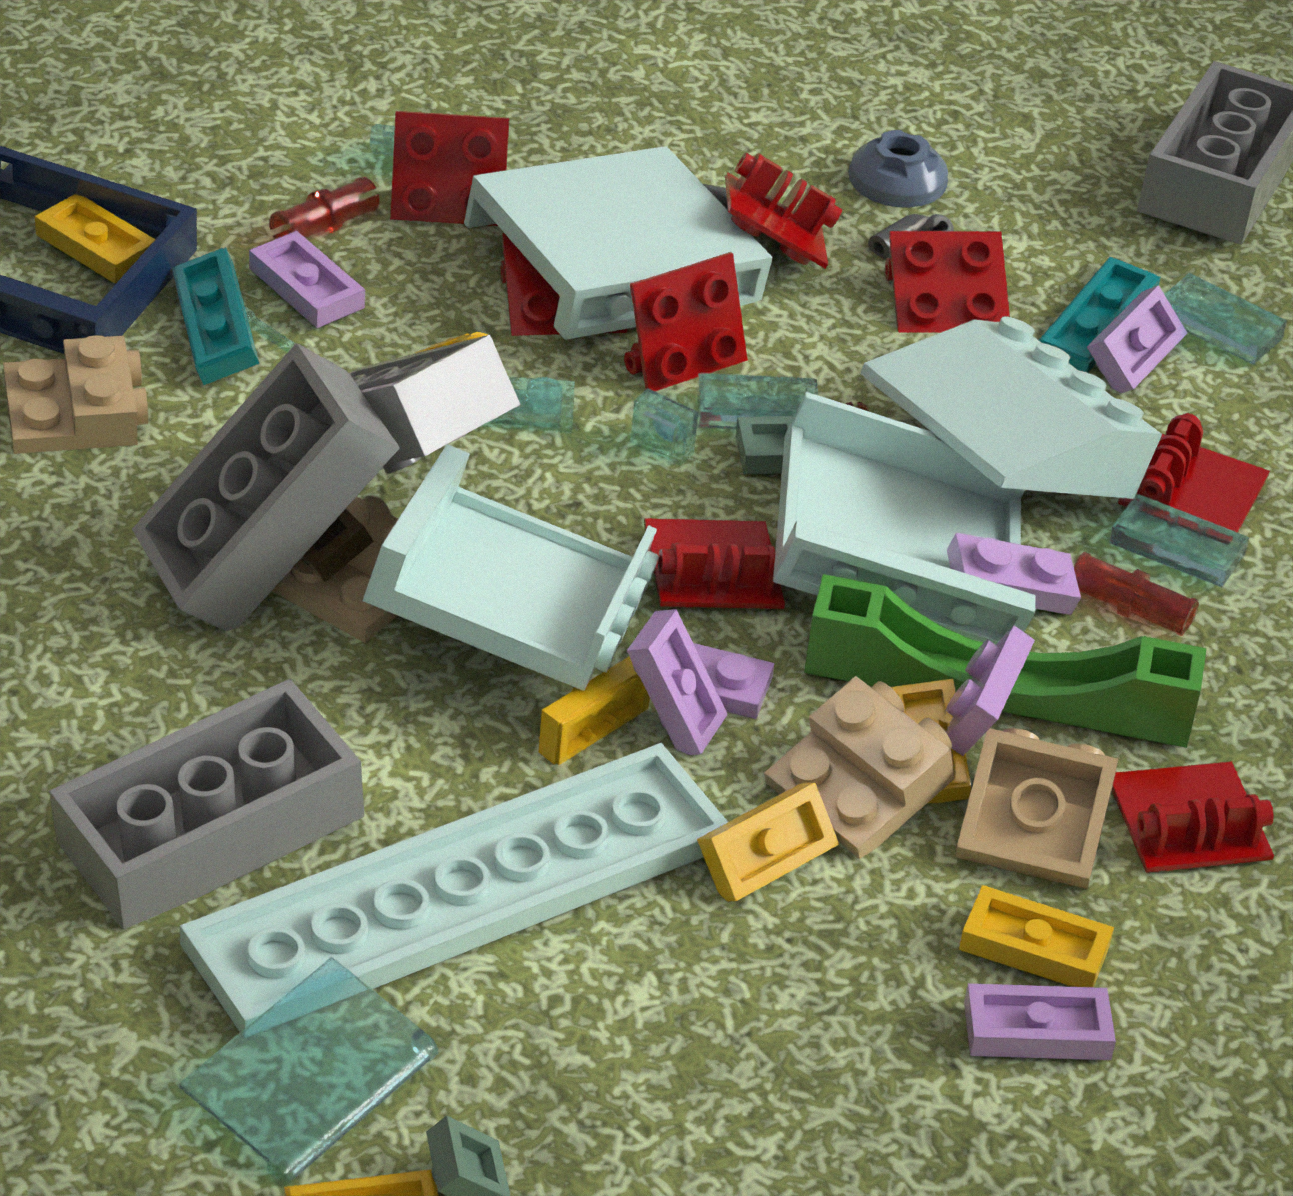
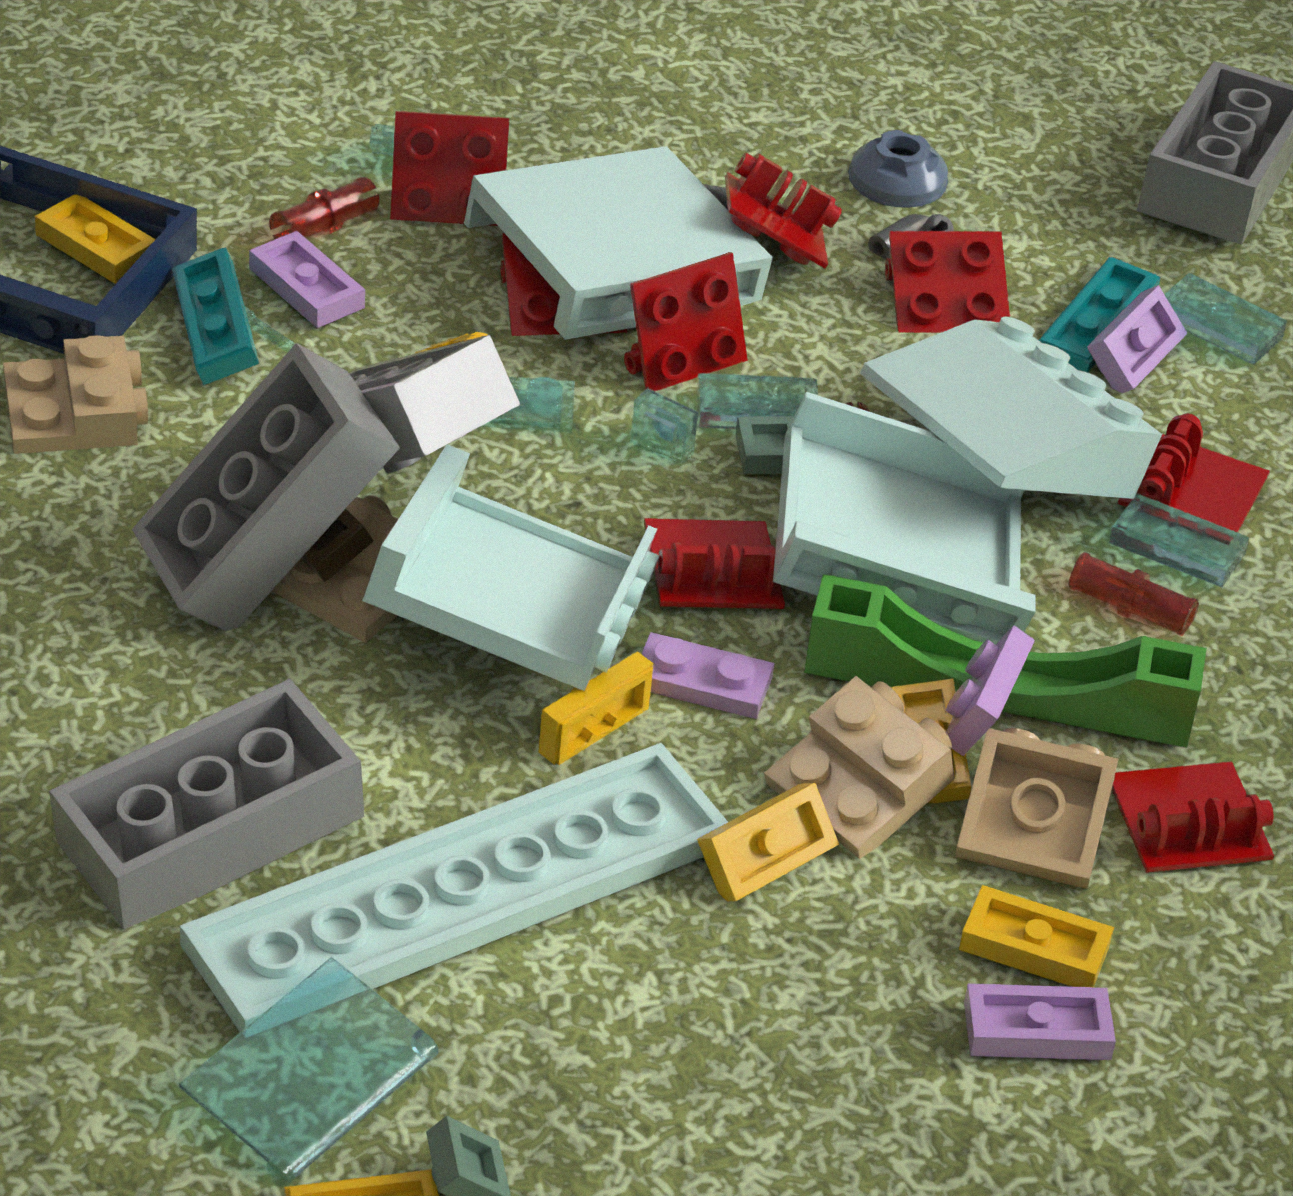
(677, 682): lavender plate -> none
(1021, 567): lavender plate -> none

